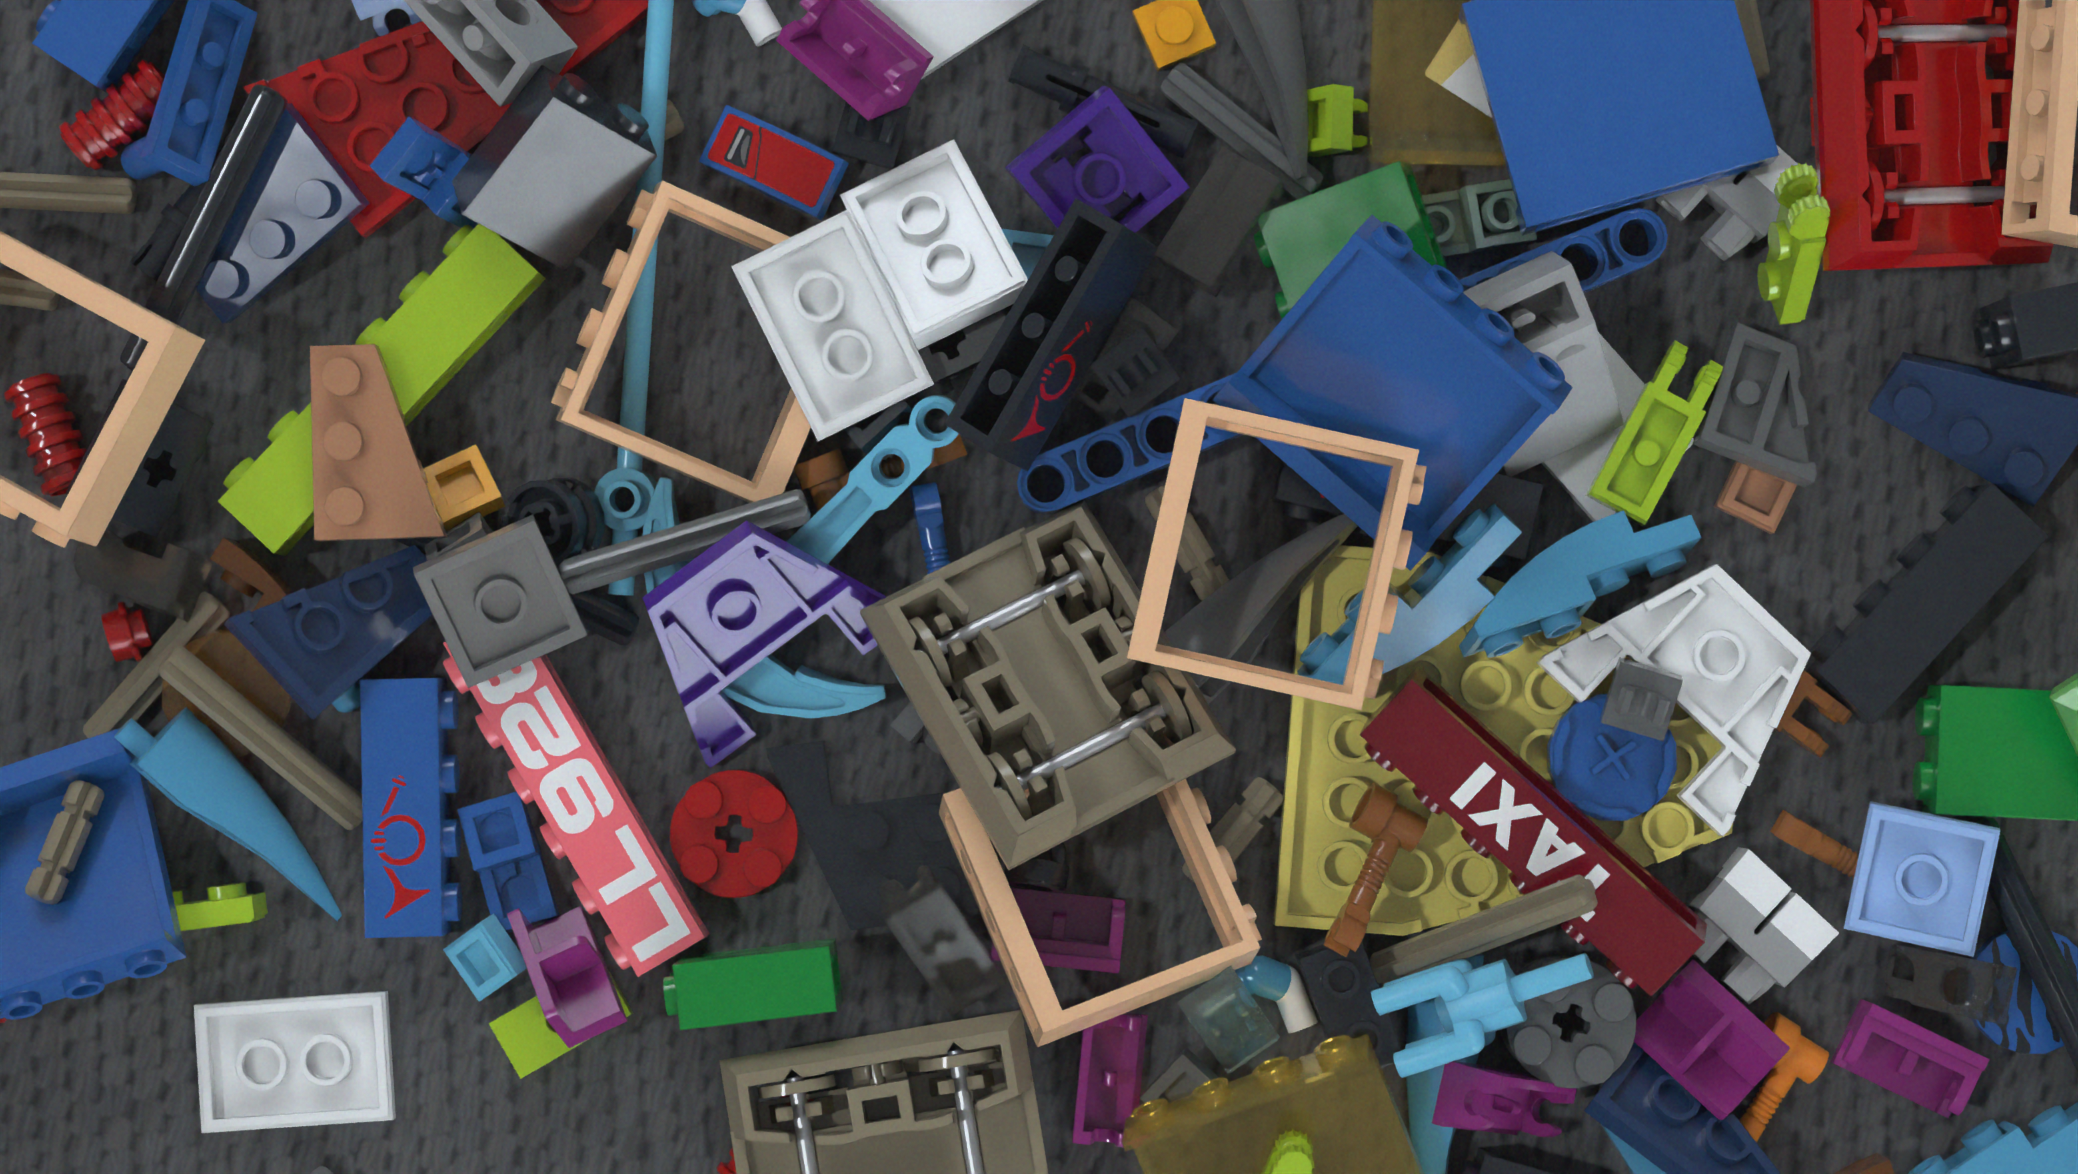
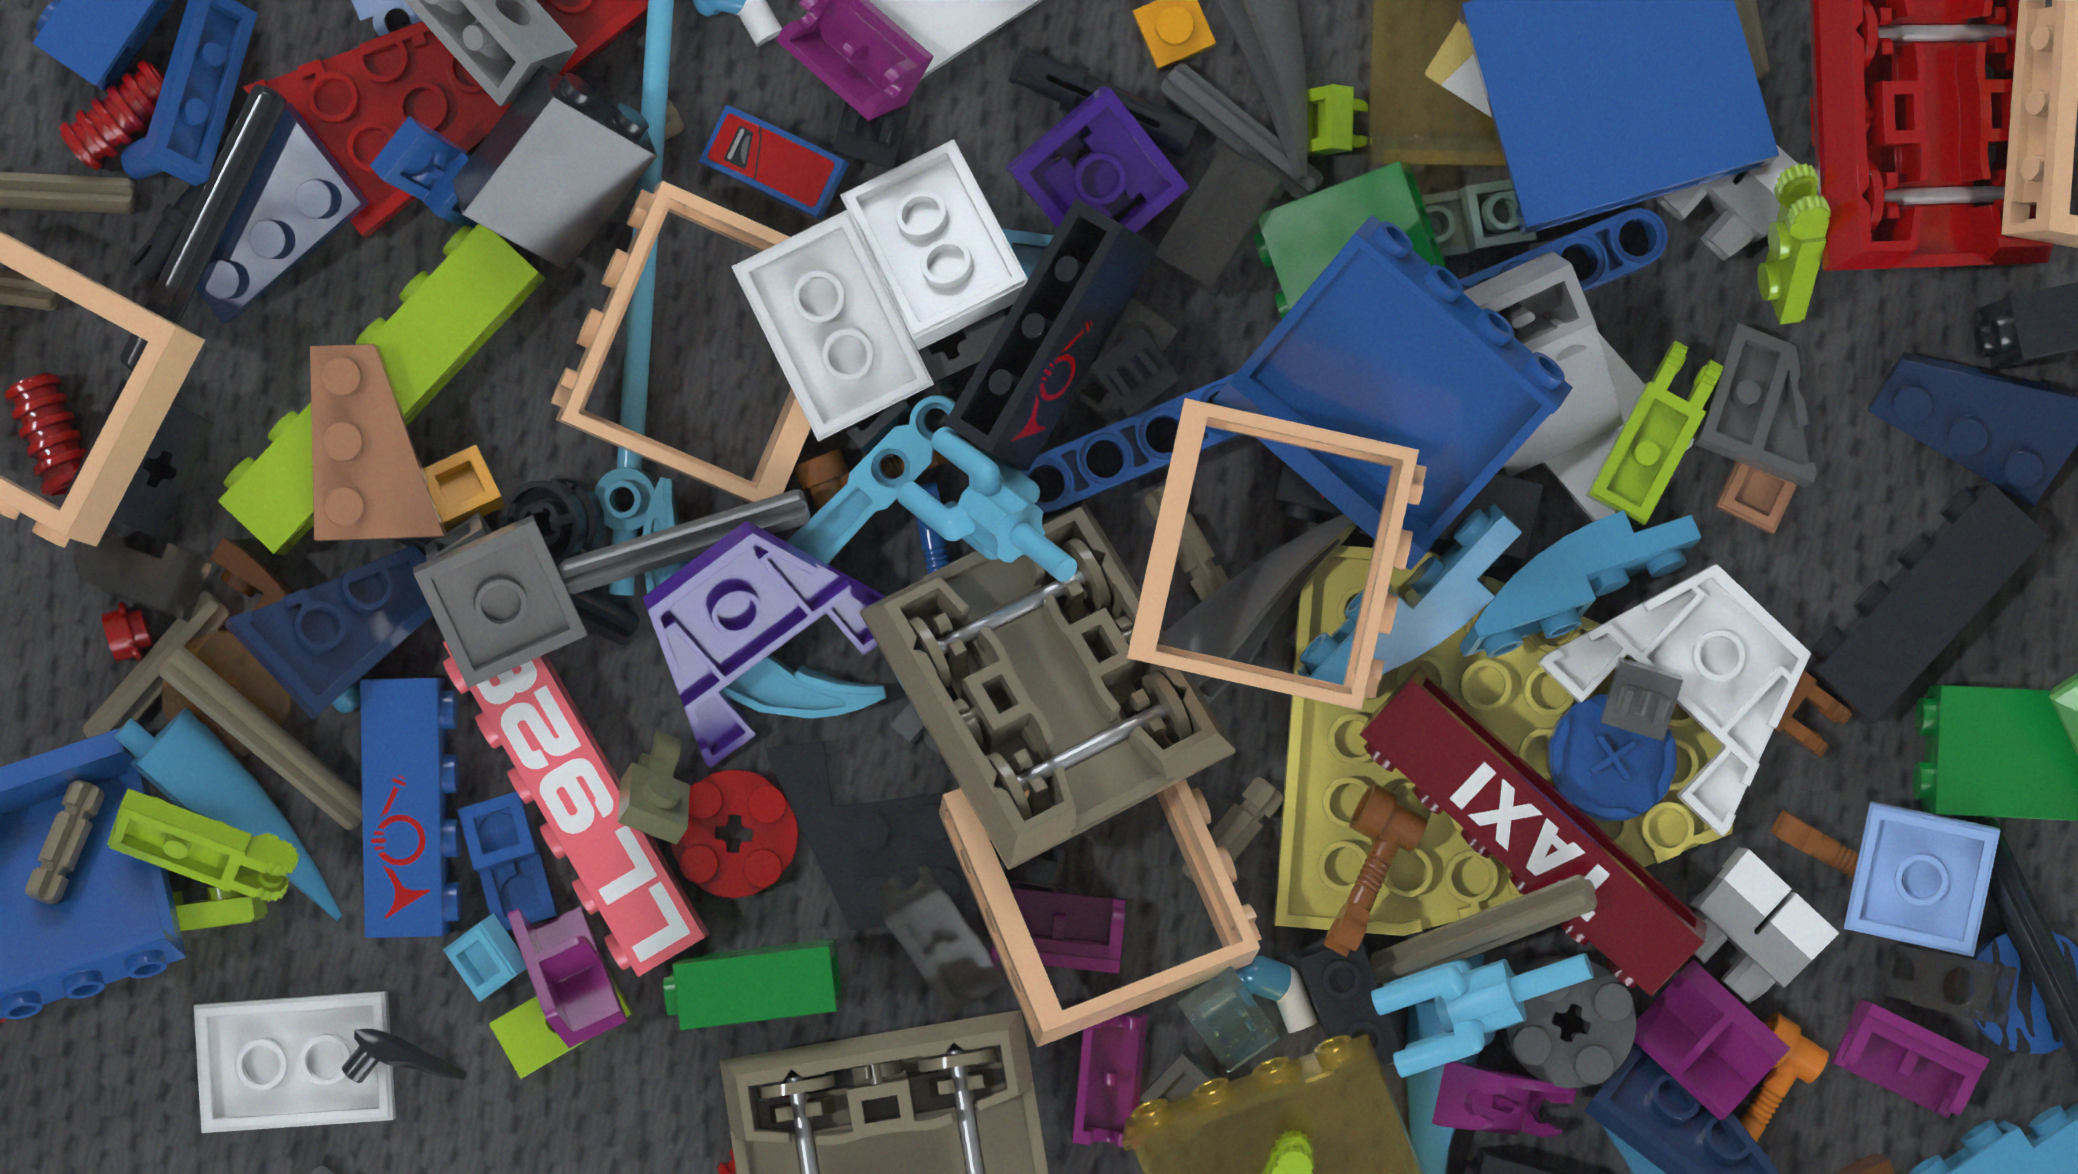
(202, 847): none -> lime hinge
(393, 1051): none -> black bar
(651, 795): none -> olive plate
(993, 512): none -> medium azure plant

